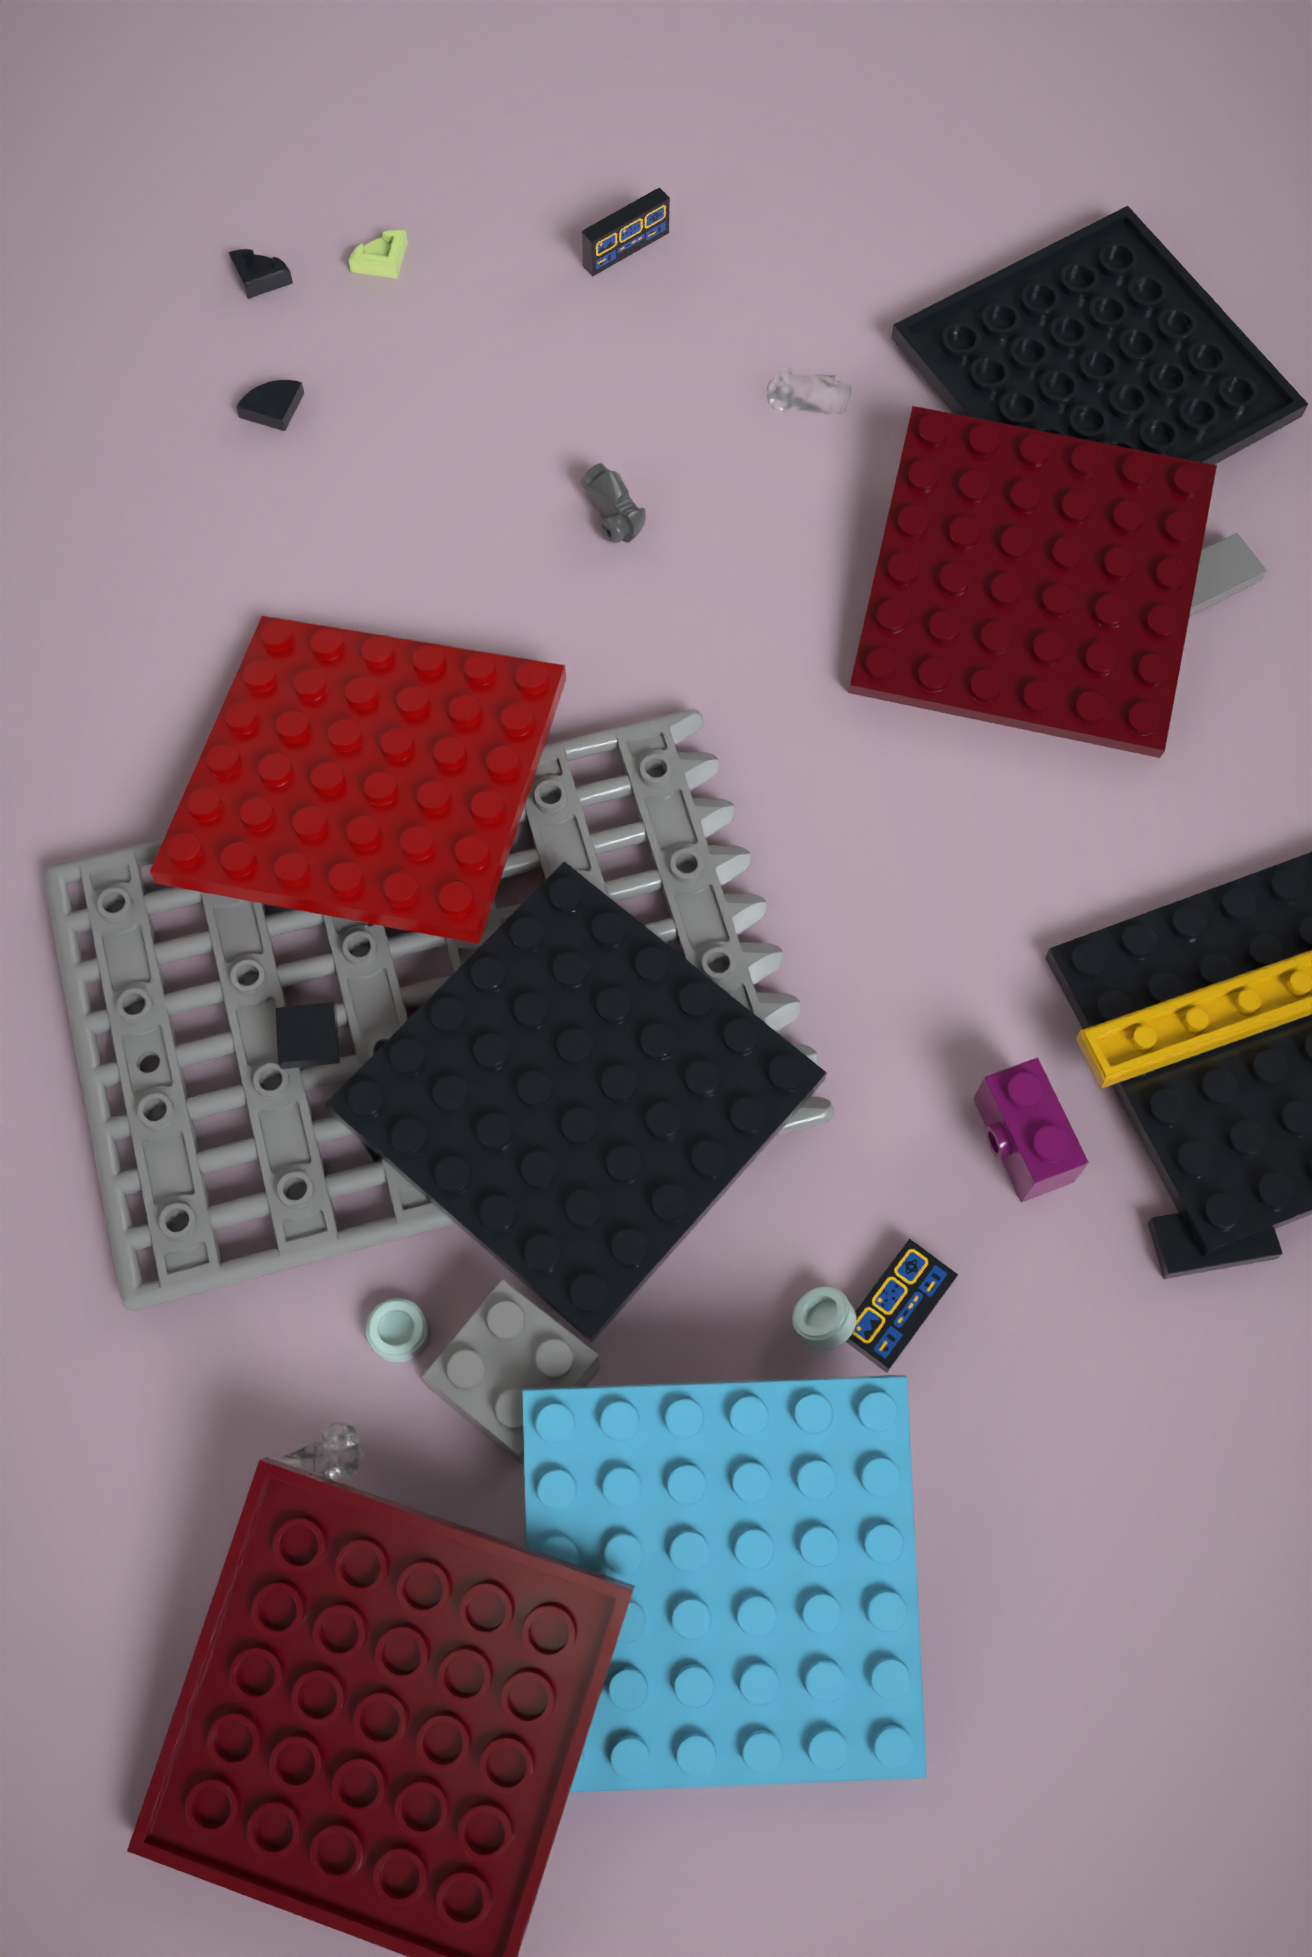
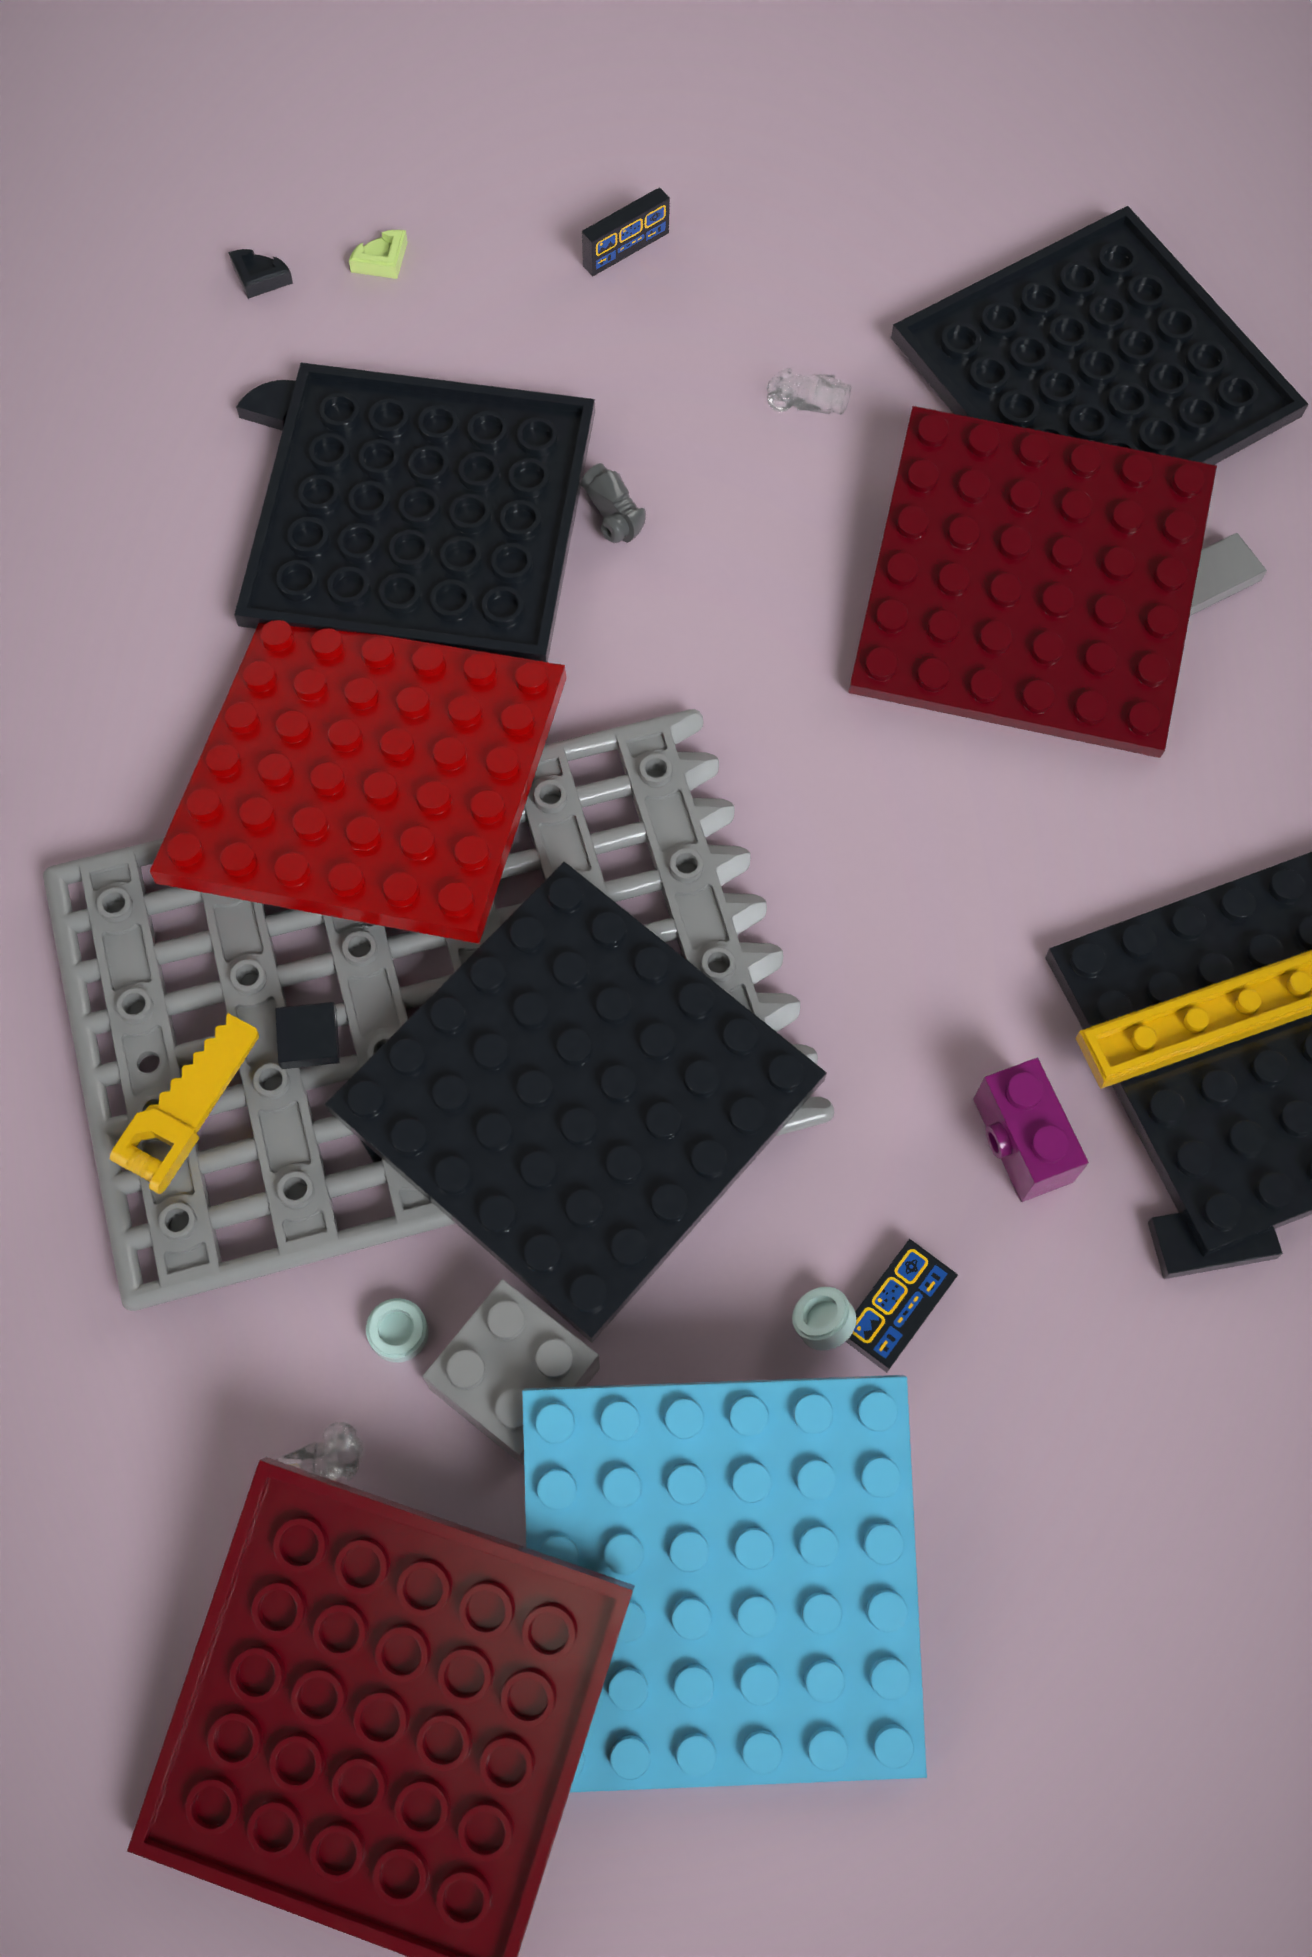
(185, 1105): none -> yellow piece
(419, 511): none -> black plate

